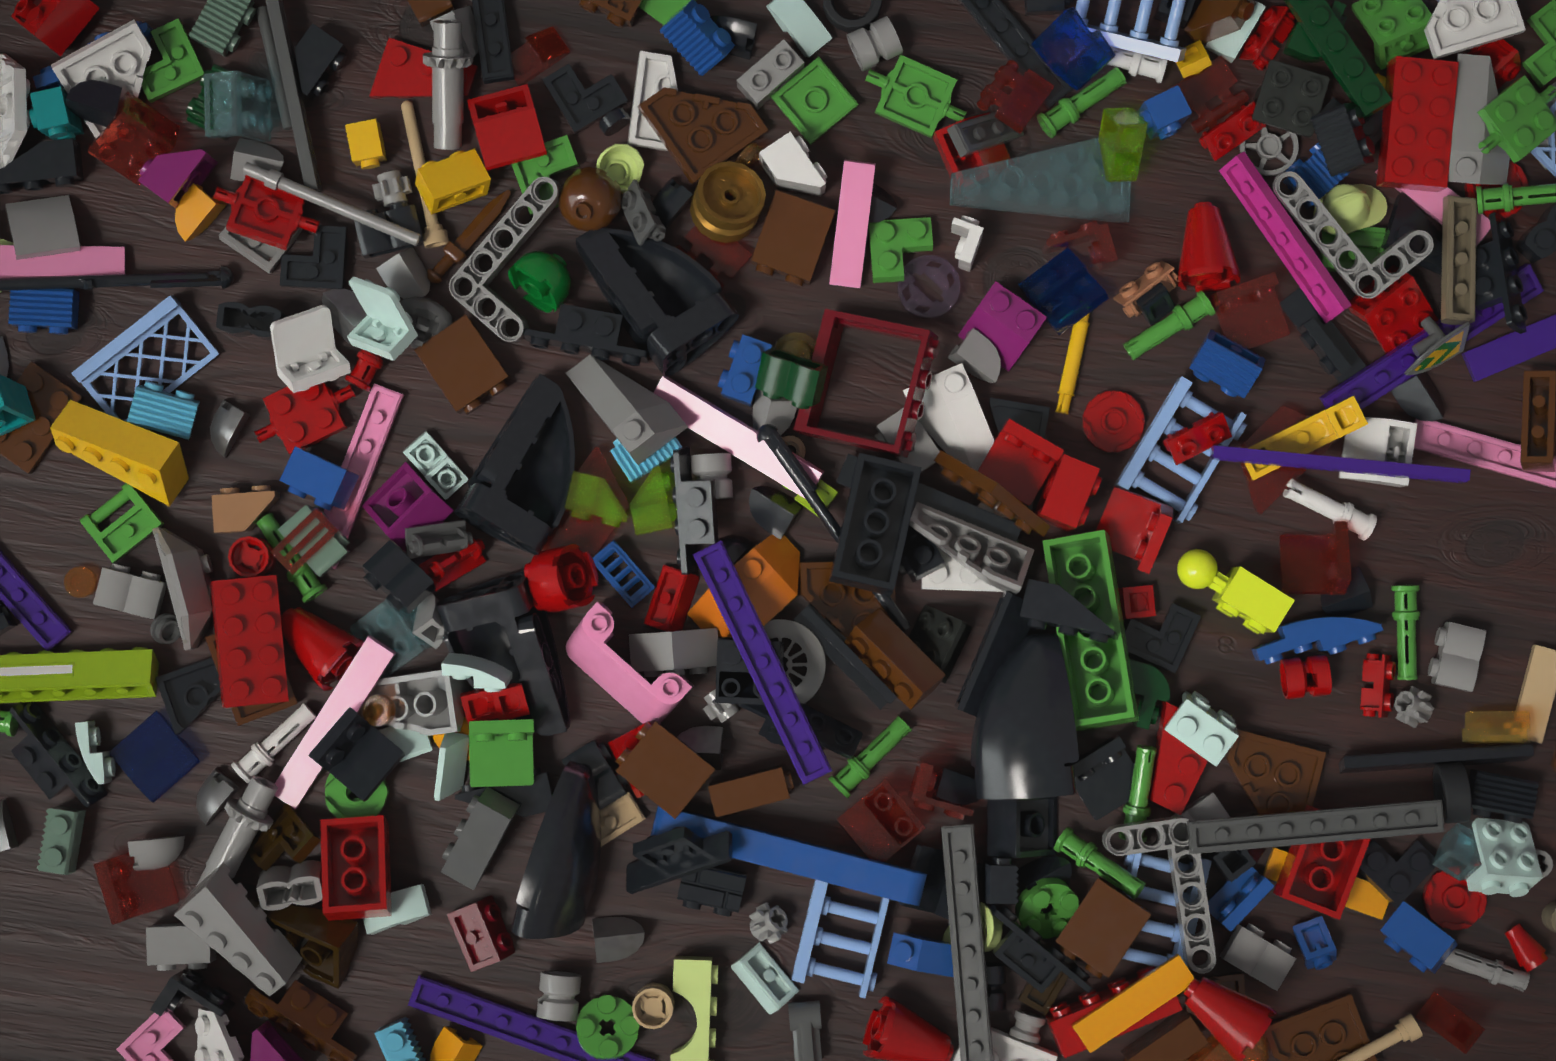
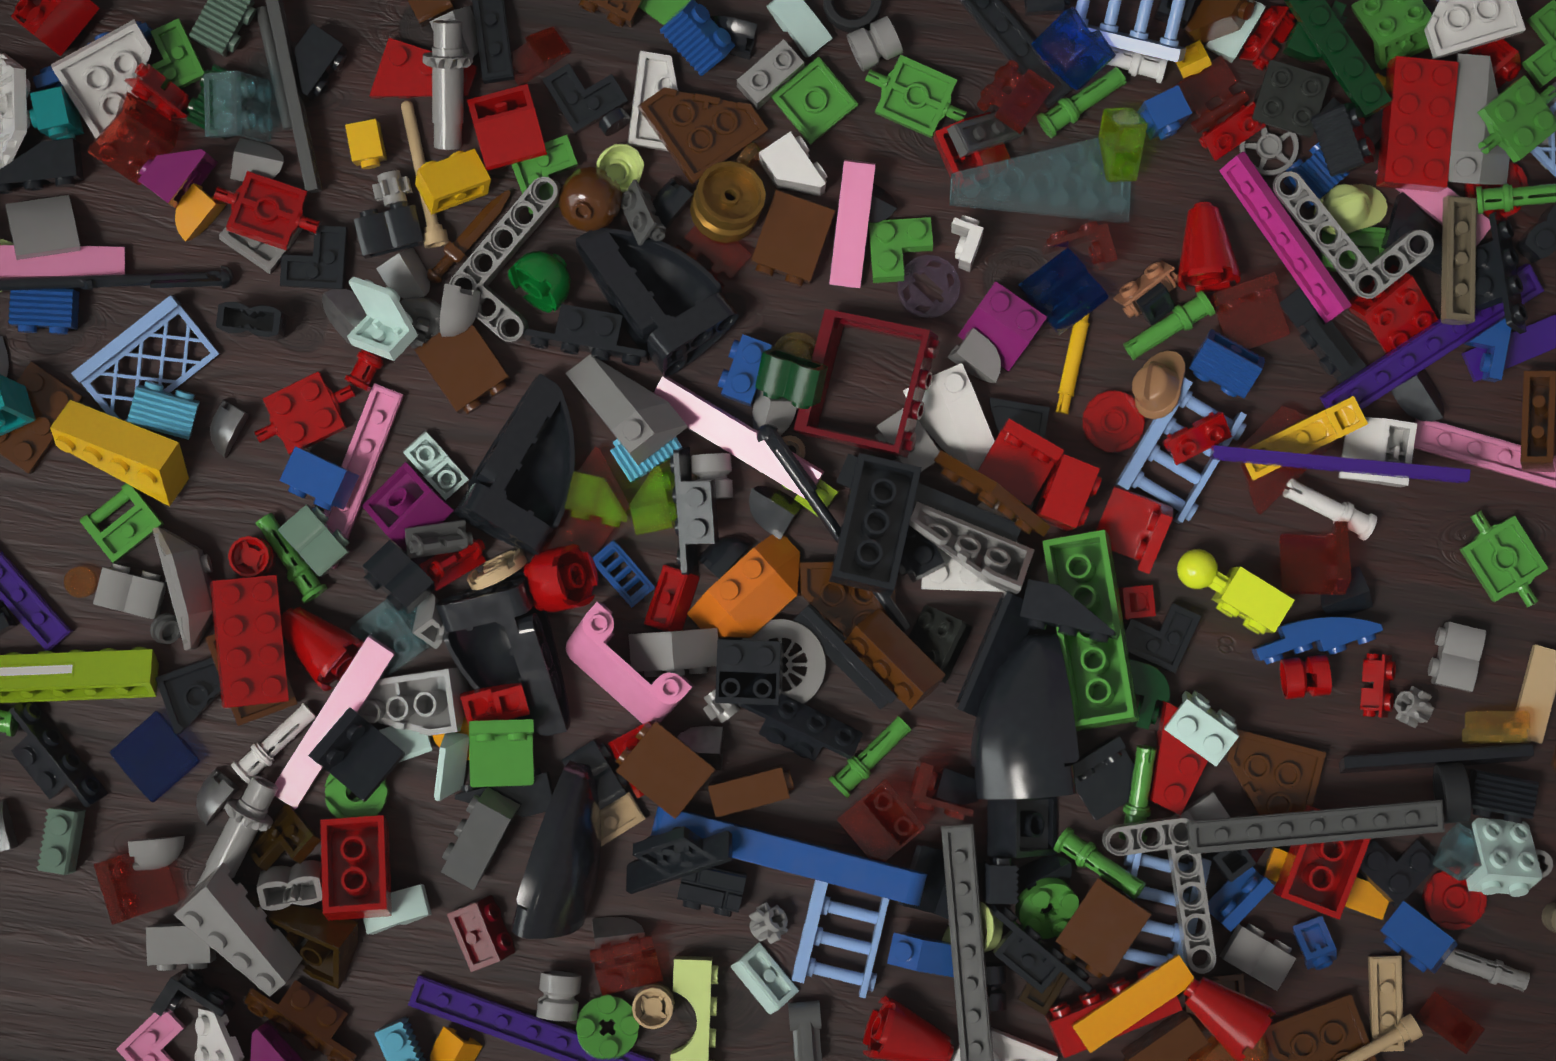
(94, 101): black brick -> none
(98, 763): light aqua slope -> none
(147, 87): none -> red hinge
(240, 511): medium nougat slope -> none
(276, 180): light grey bar -> none
(307, 349): white bracket -> none
(324, 522): clear red tile -> none
(379, 710): clear orange tile -> none
(458, 310): none -> light grey brick
(484, 672): light aqua slope -> none
(497, 569): none -> tan tile
(629, 970): none -> clear red plate
(762, 662): dark purple tile -> none
(1027, 1026): light grey wheel -> none
(1159, 384): none -> medium nougat piece
(1385, 996): none -> tan tile
(1406, 670): bright green pin -> none
(1437, 346): shield -> none
(1496, 341): none -> blue slope
(1503, 558): none -> bright green plate
(1525, 948): red cone -> none

